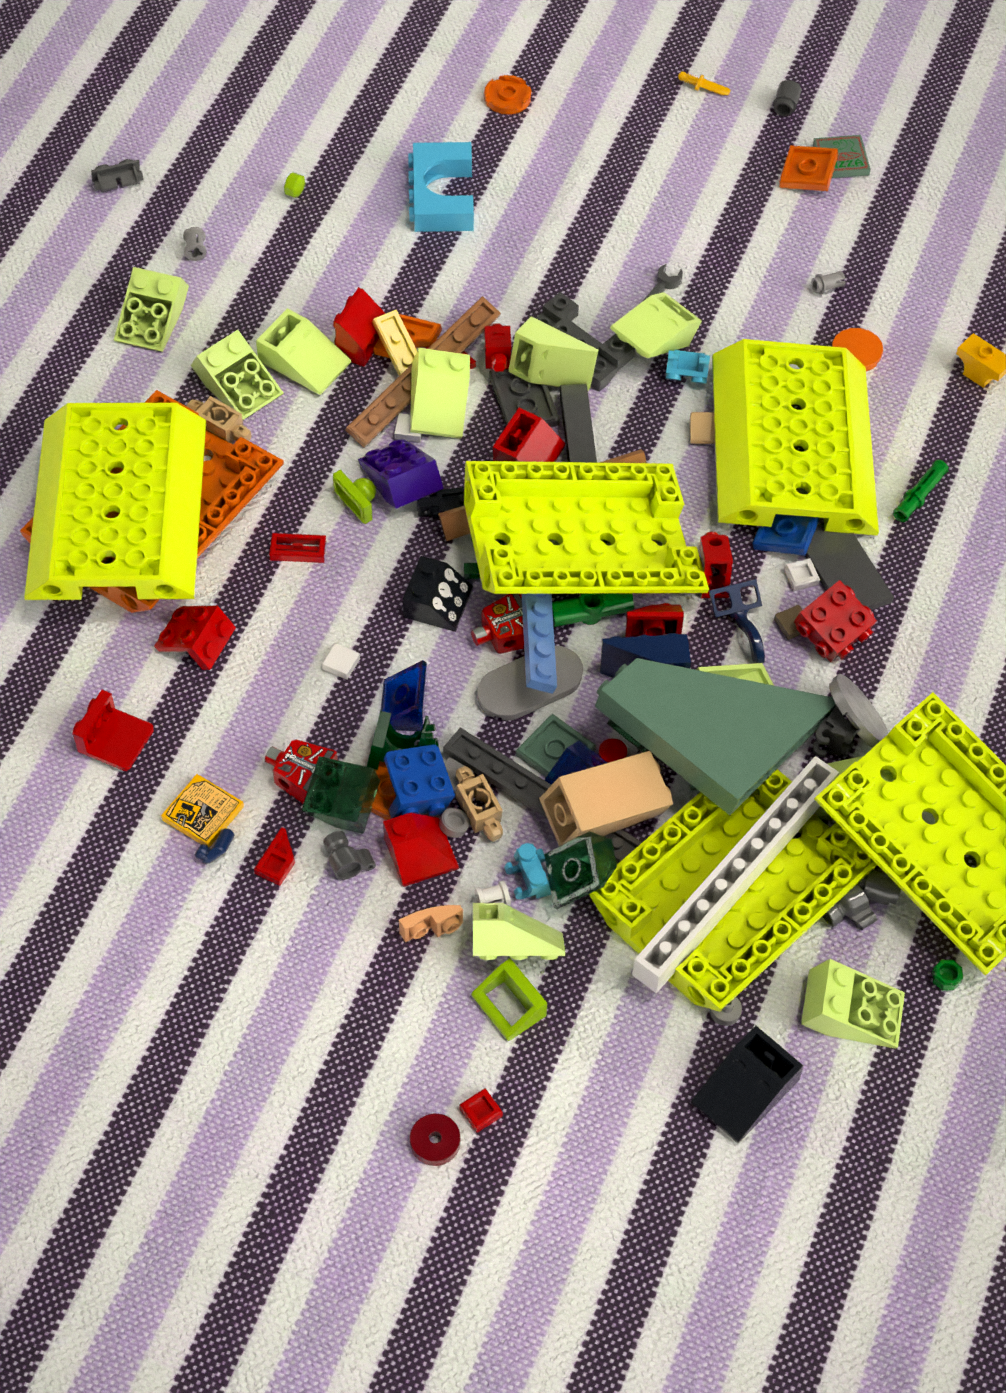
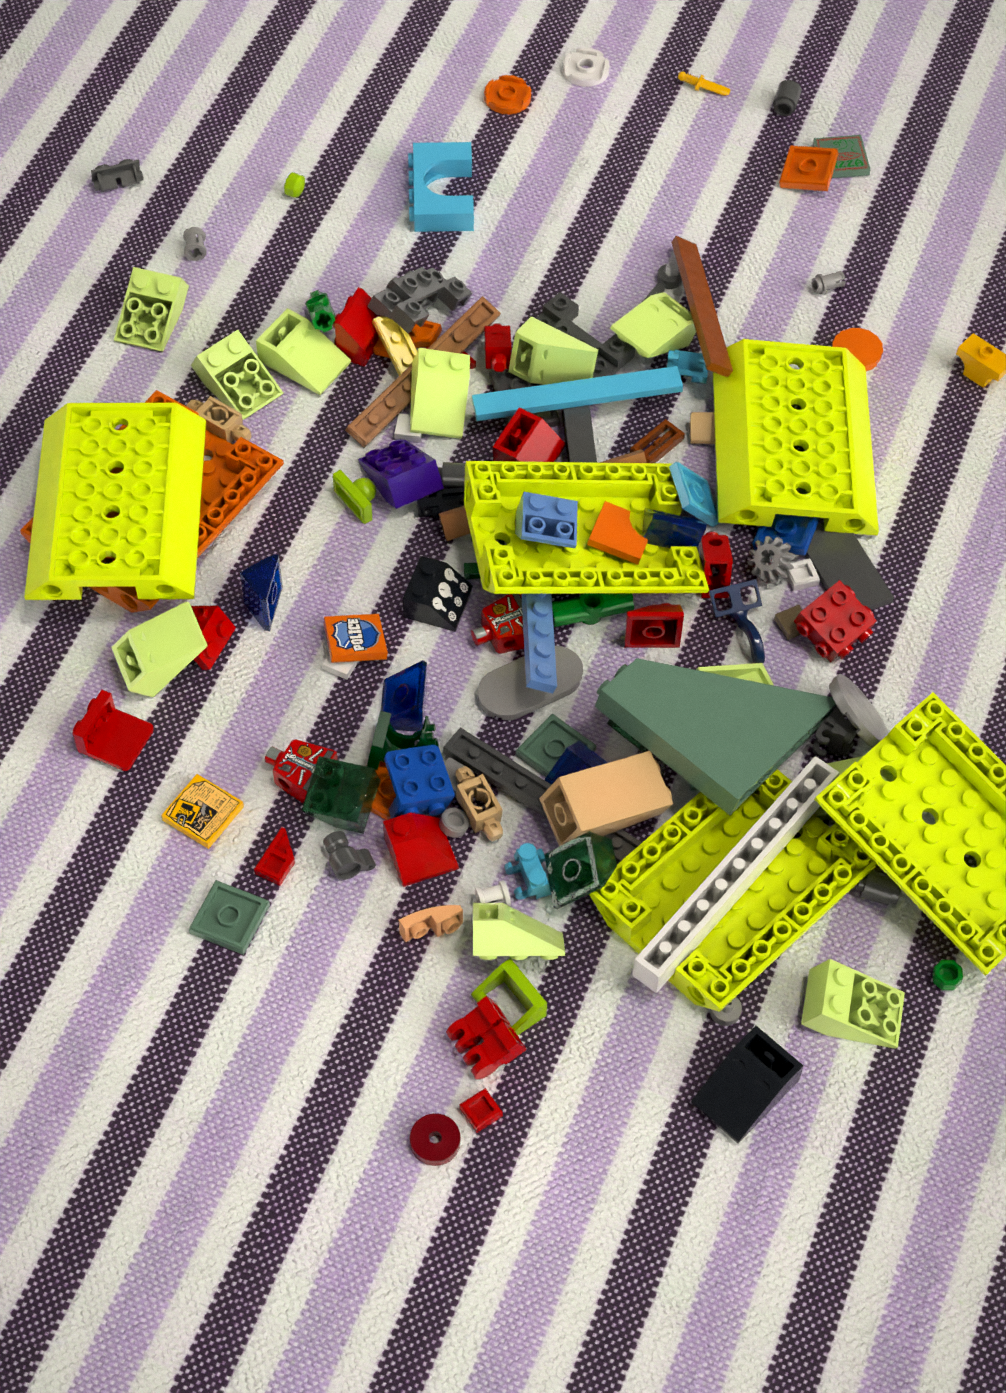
(159, 649): none -> yellowish green slope
(219, 847): dark blue arm -> none
(229, 917): none -> sand green tile
(262, 589): none -> clear blue slope
(296, 551): red tile -> none
(320, 311): none -> green piece
(355, 638): none -> tile
(415, 291): none -> dark grey bracket
(452, 475): none -> dark grey brick
(500, 1039): none -> red legs
(547, 520): none -> medium blue slope
(577, 393): none -> medium azure tile
(582, 76): none -> white tile
(612, 750): red tile -> none
(616, 535): none -> orange tile
(665, 649): dark blue slope -> none
(671, 530): none -> slope
(674, 433): none -> dark orange tile
(694, 494): none -> medium azure tile
(702, 307): none -> dark orange tile
(780, 557): none -> light grey gear
(855, 907): dark grey piece -> none
(915, 497): green pin -> none

